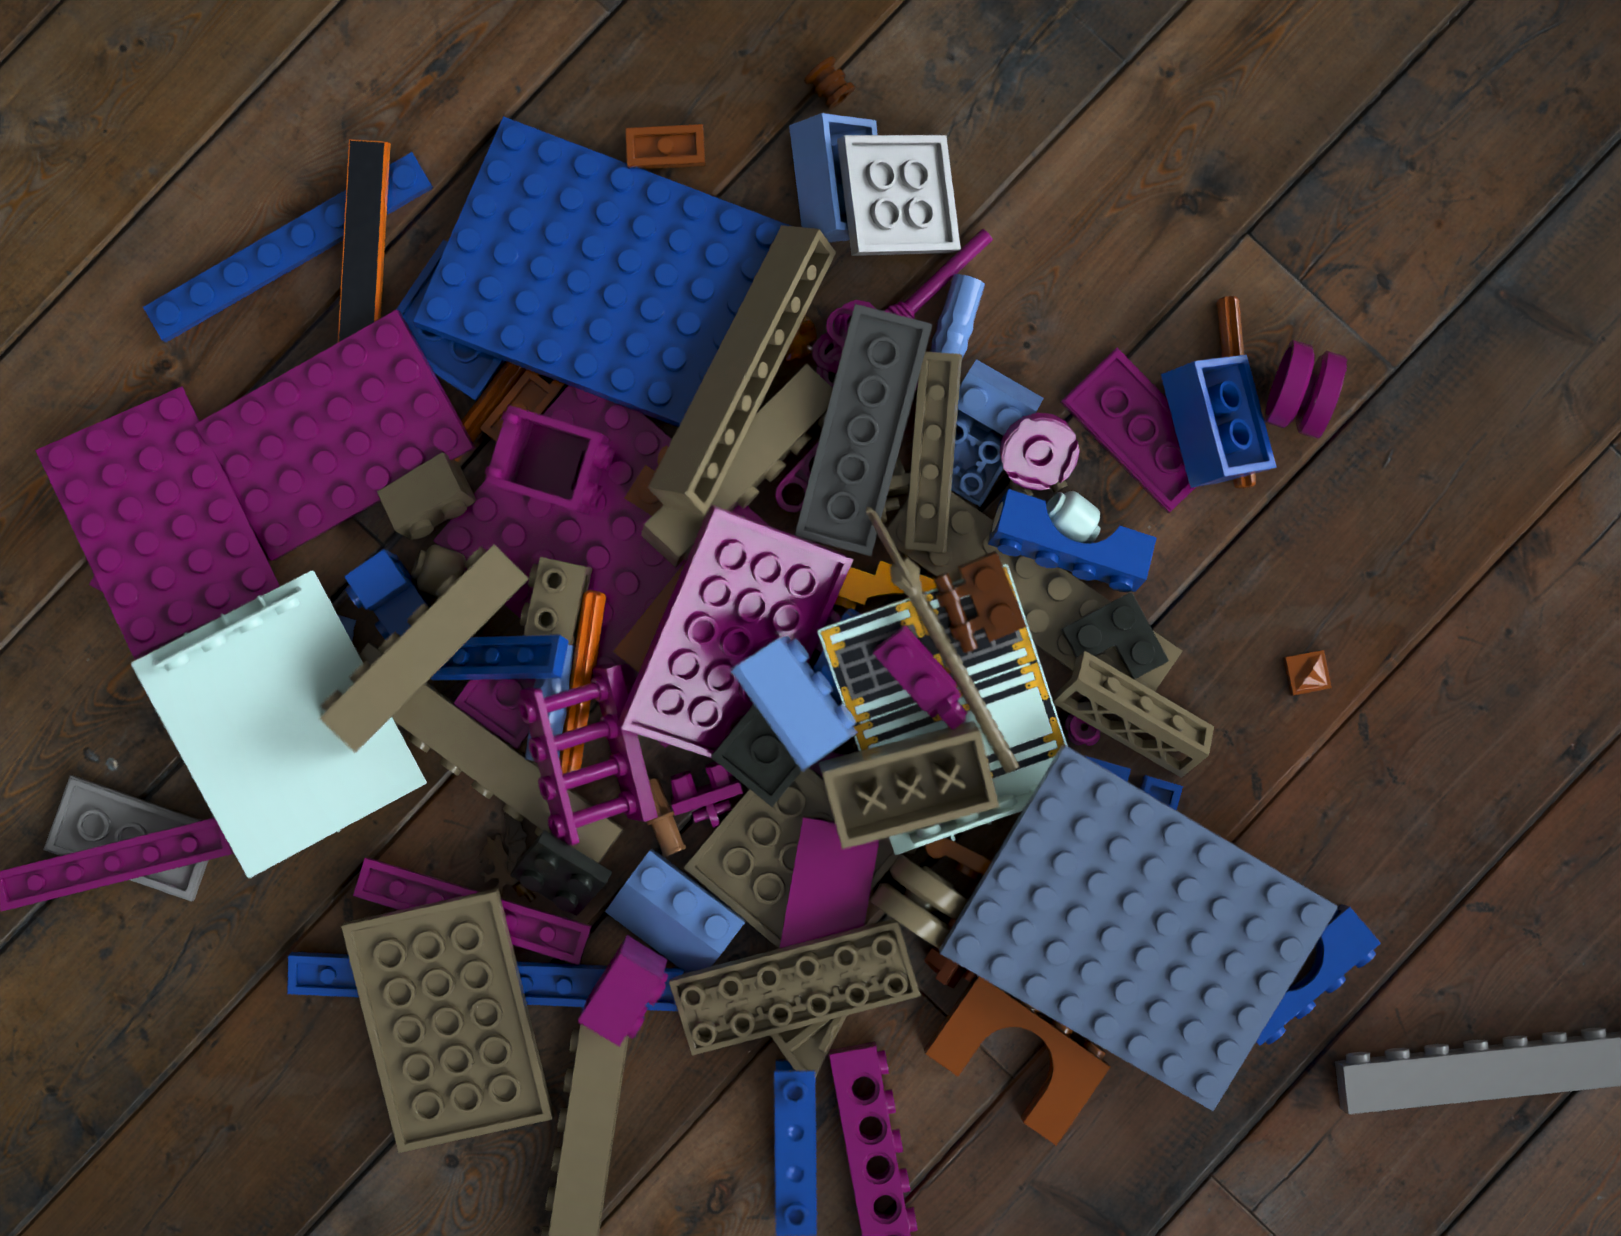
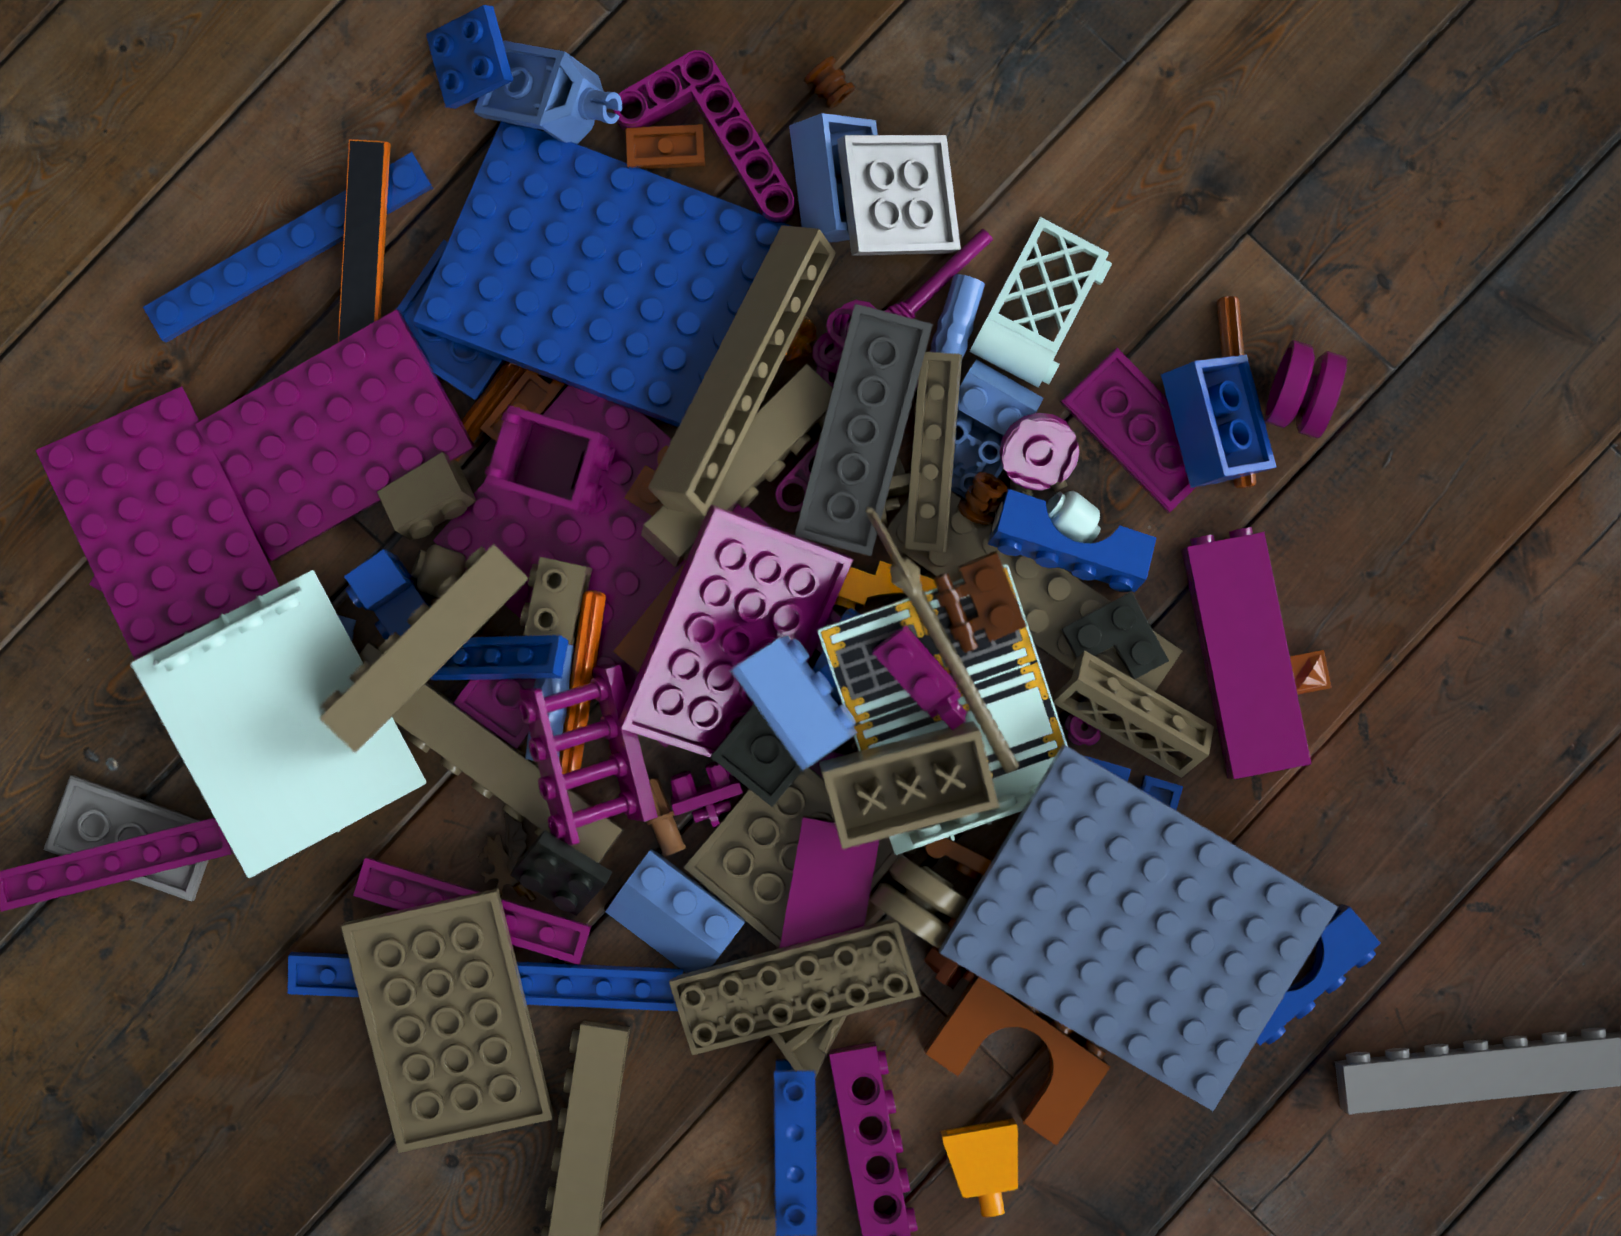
(469, 57): none -> blue plate
(549, 94): none -> medium blue plate
(621, 994): magenta brick -> none
(720, 124): none -> magenta beam
(982, 498): none -> reddish brown bush
(984, 1161): none -> light orange torso
(1024, 350): none -> light aqua piece
(1245, 654): none -> magenta brick

